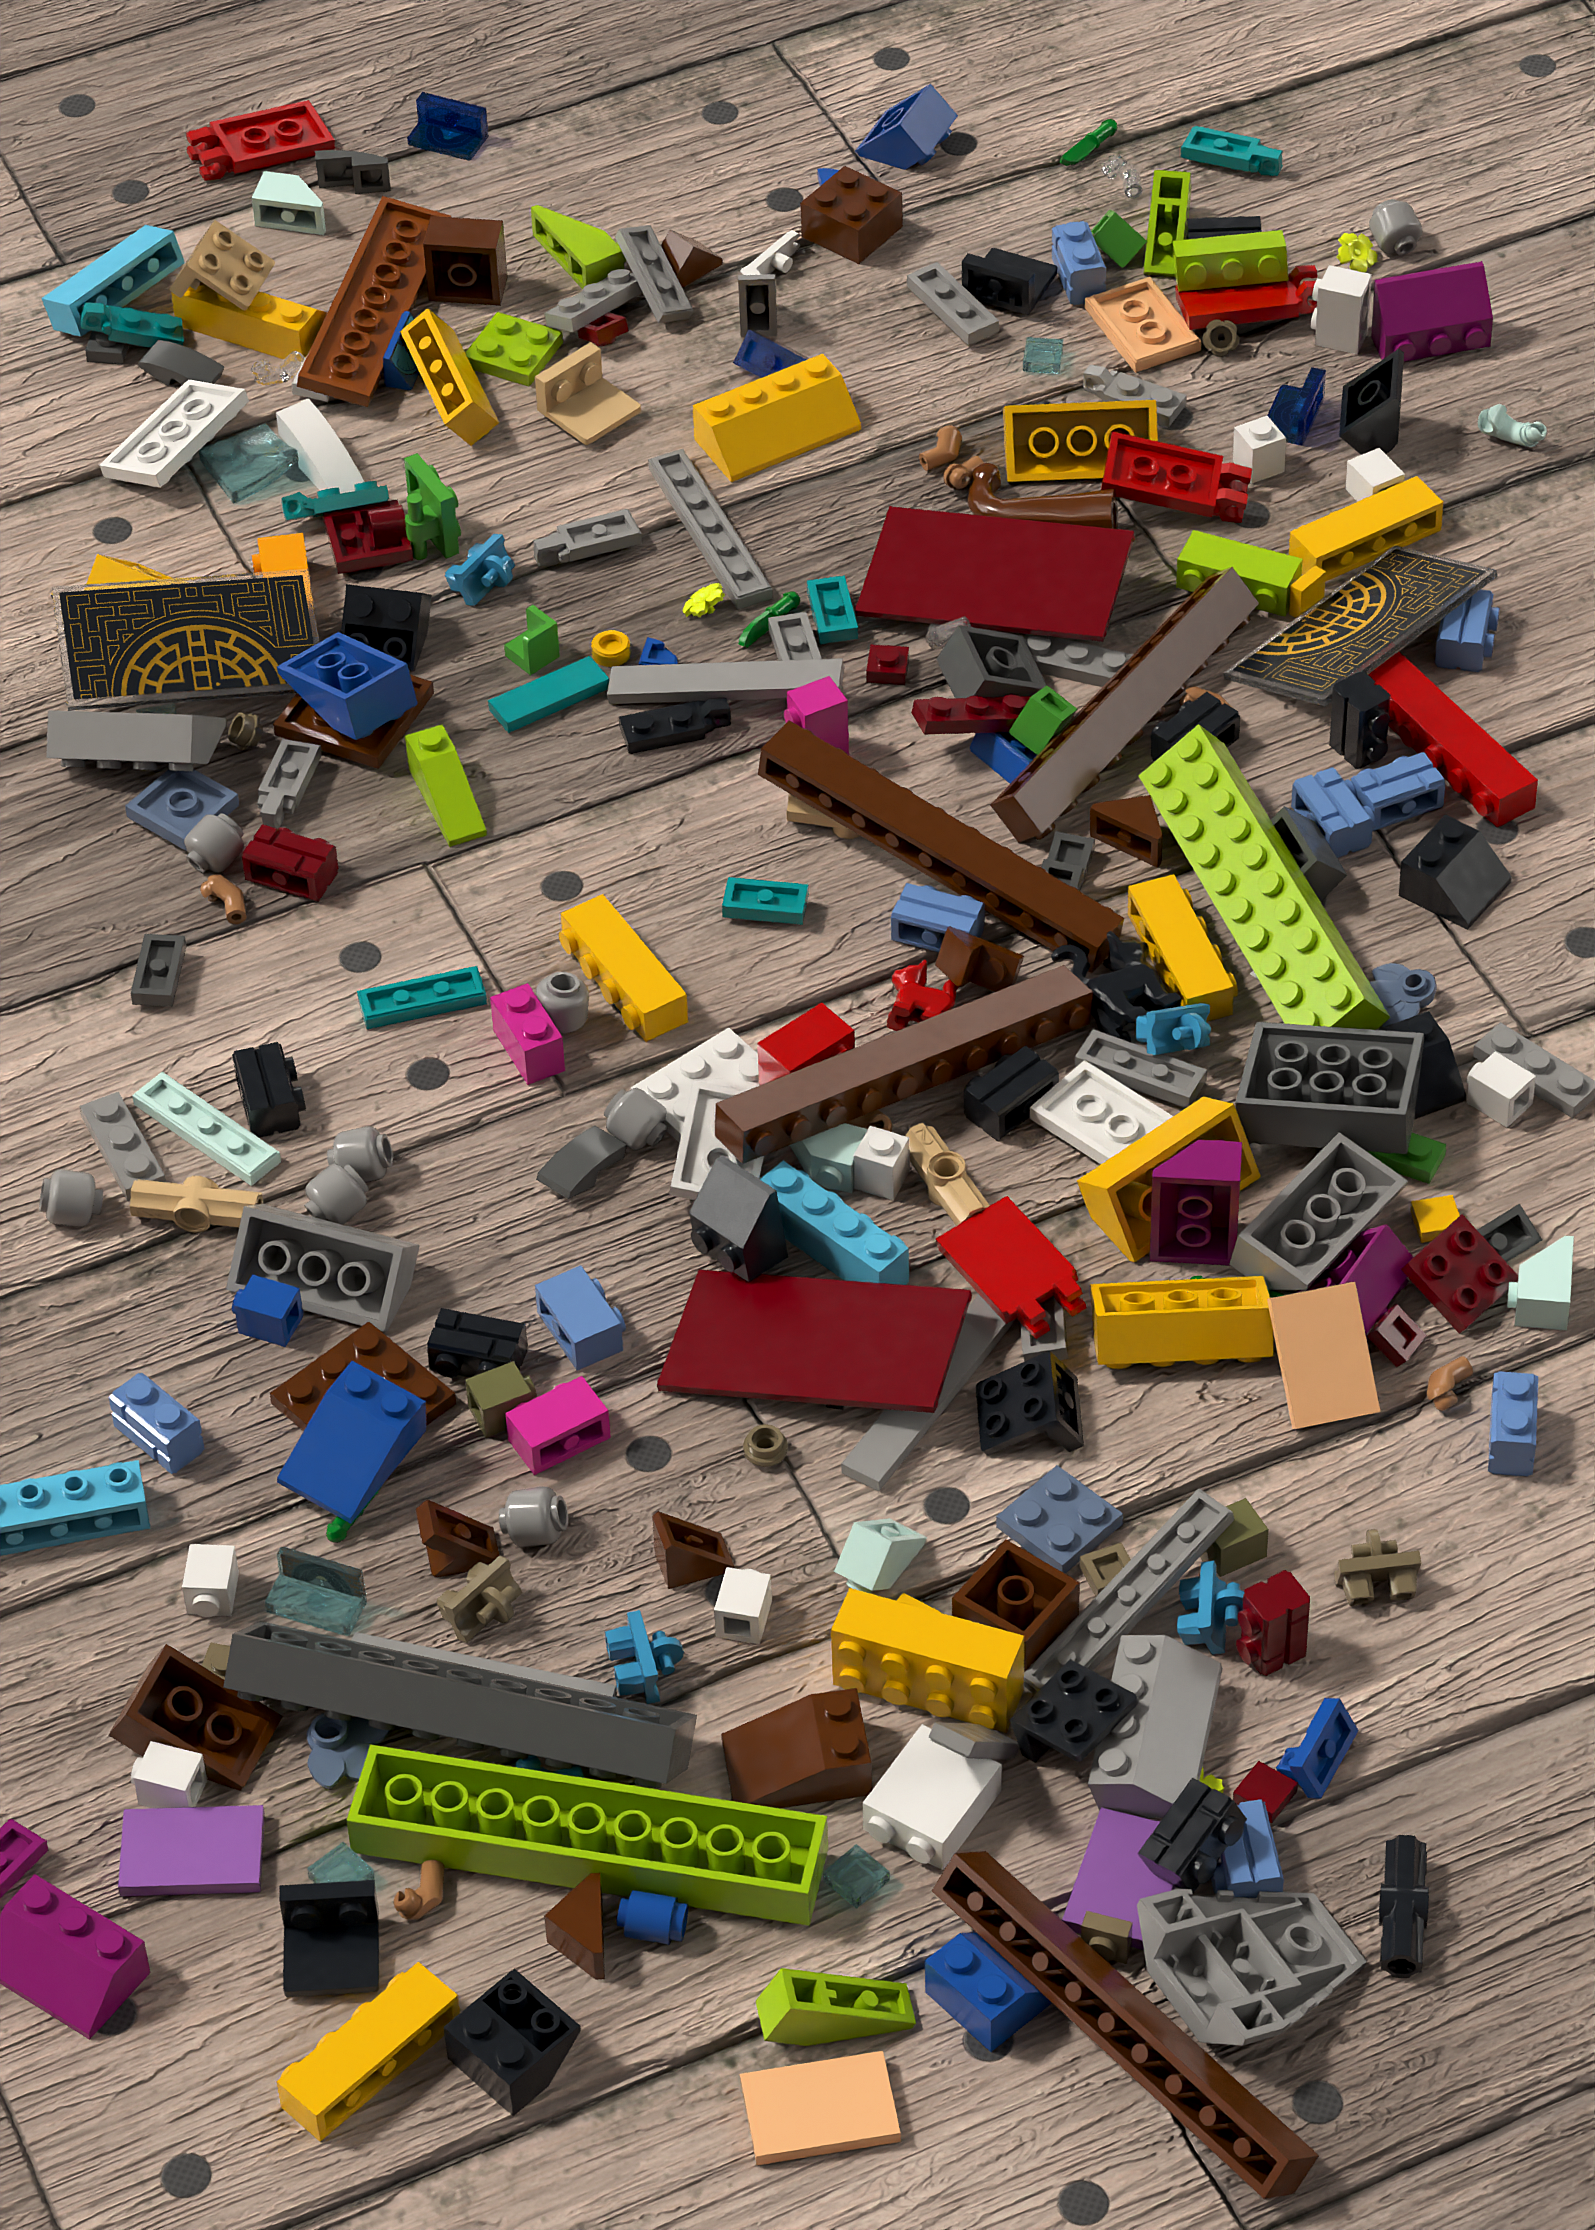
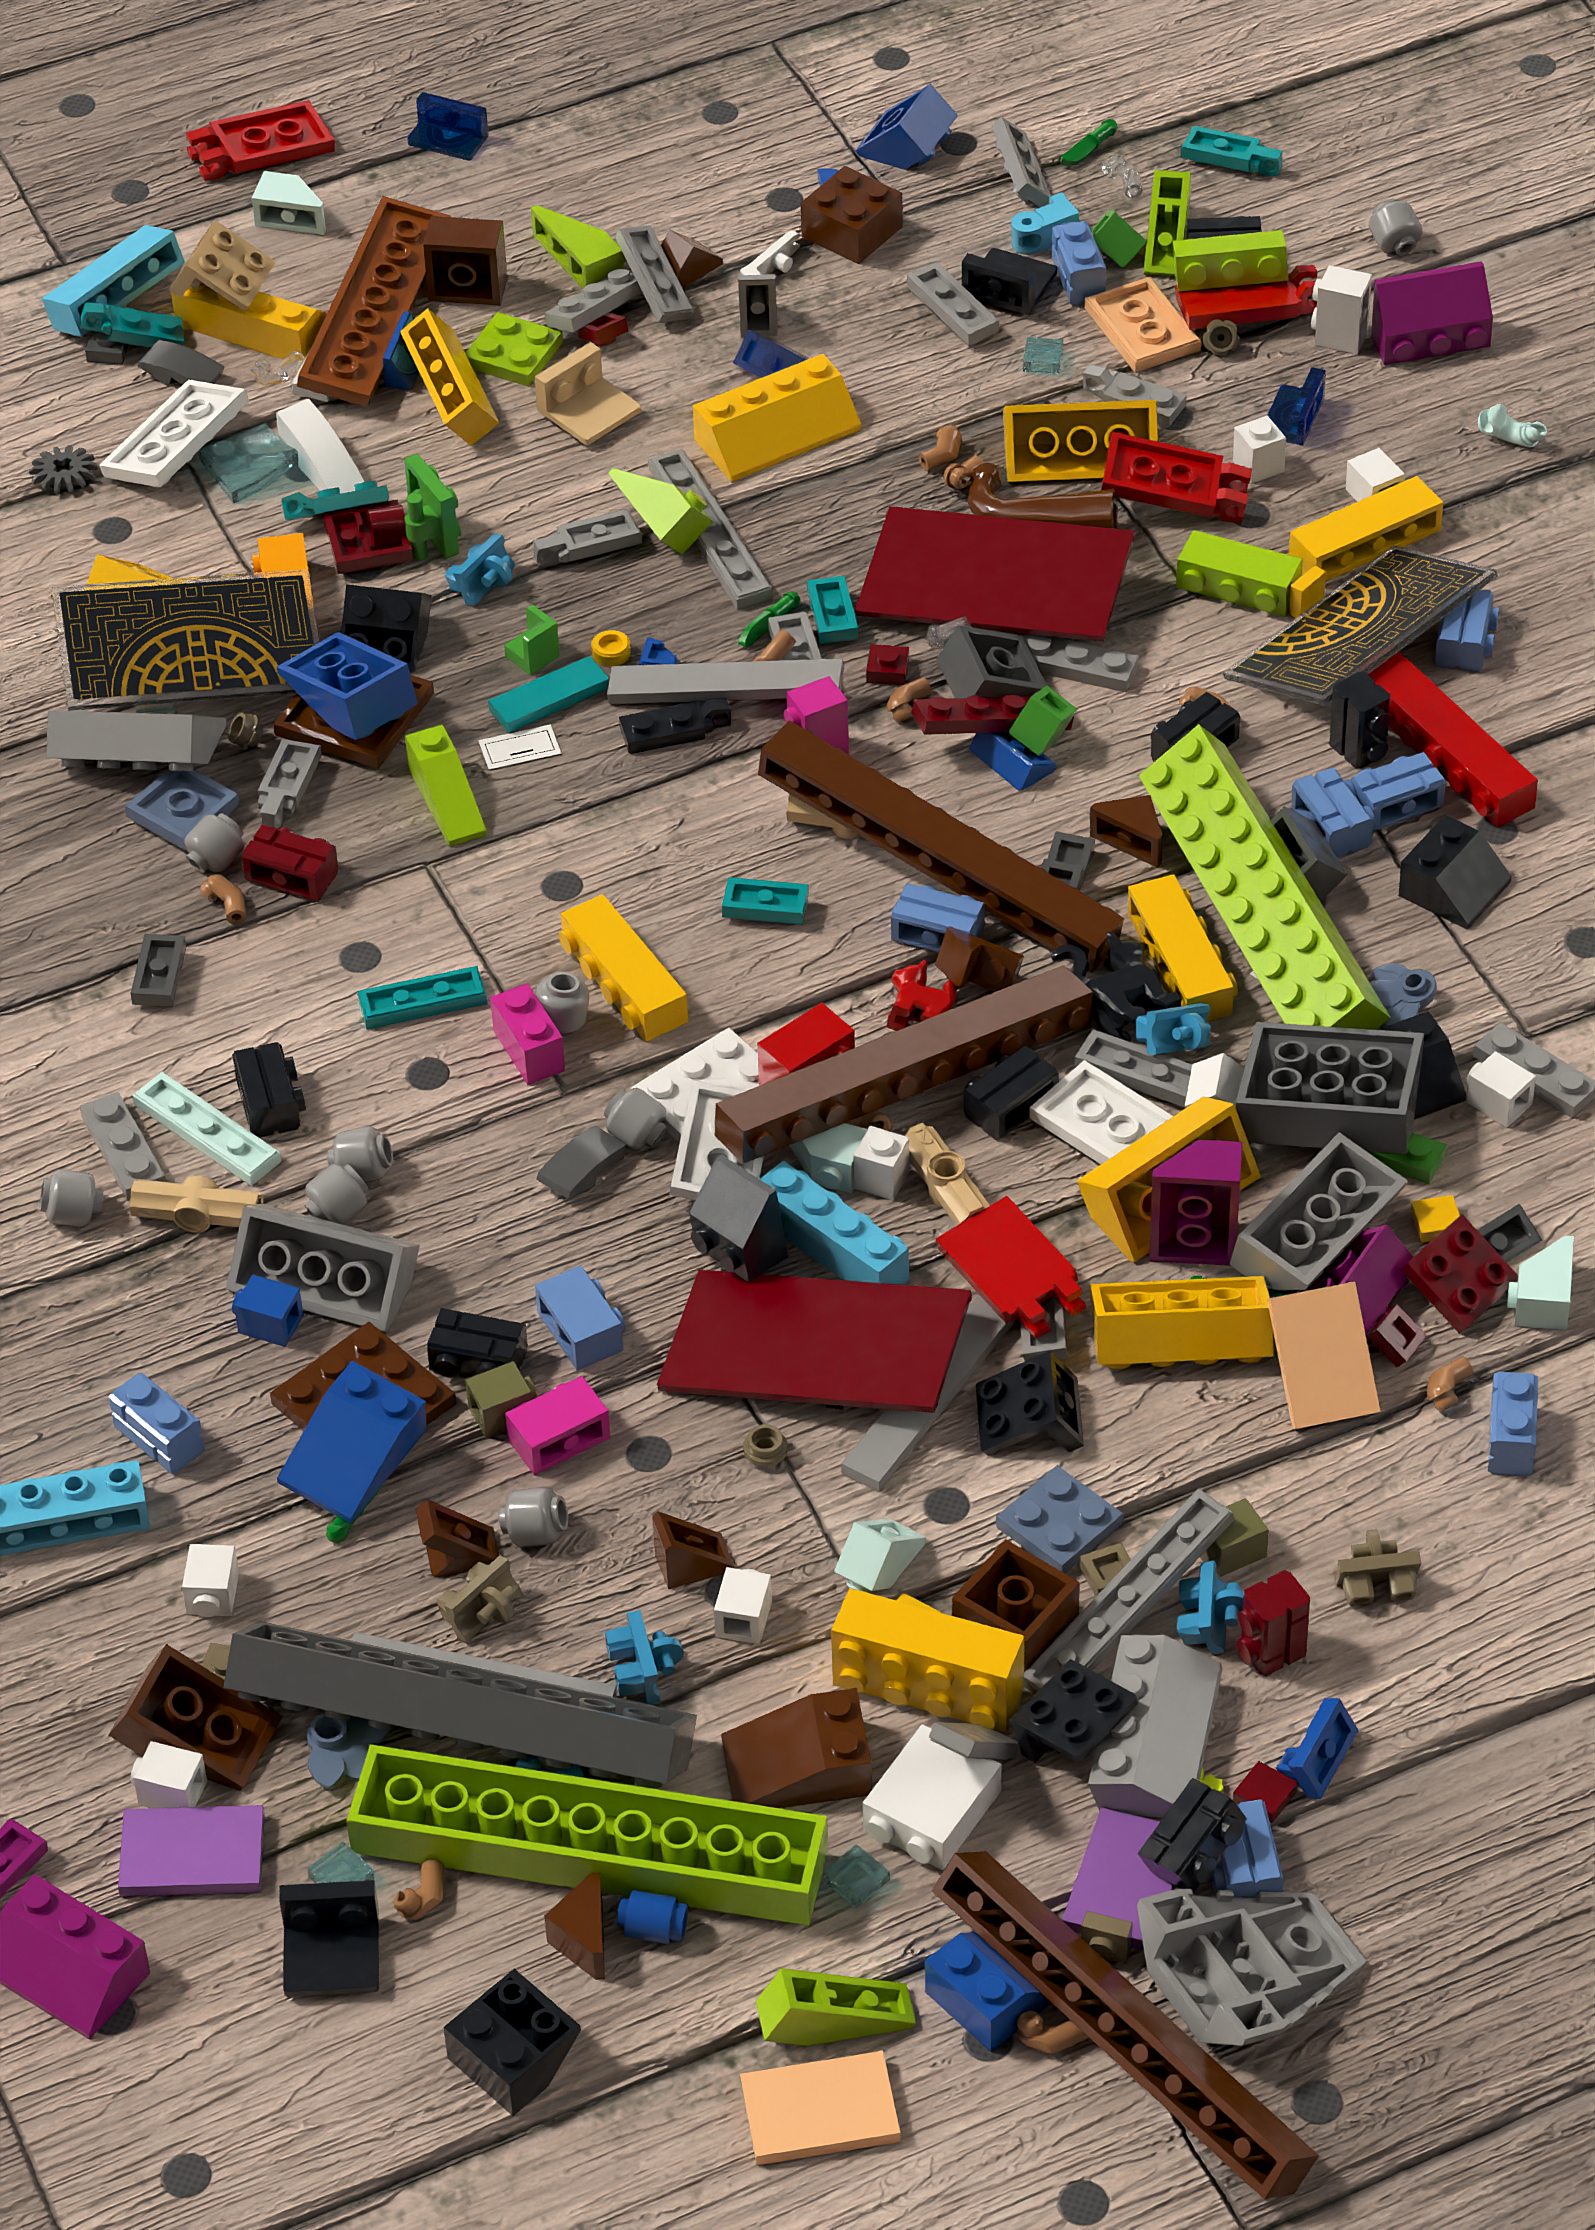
(46, 471): none -> dark grey gear
(317, 1592): clear light blue panel -> none
(345, 168): dark grey slope -> none
(367, 2051): yellow brick -> none
(519, 747): none -> white sticker
(669, 511): none -> slope
(704, 600): neon yellow plant -> none
(777, 647): none -> medium nougat arm
(904, 695): none -> medium nougat arm
(1021, 163): none -> light grey plate
(1033, 229): none -> medium azure leg
(1045, 2037): none -> medium nougat arm
(1124, 706): brick -> none
(1216, 1079): none -> white brick
(1357, 252): neon yellow plant -> none
(1373, 406): black slope -> none
(1403, 1906): black piece -> none

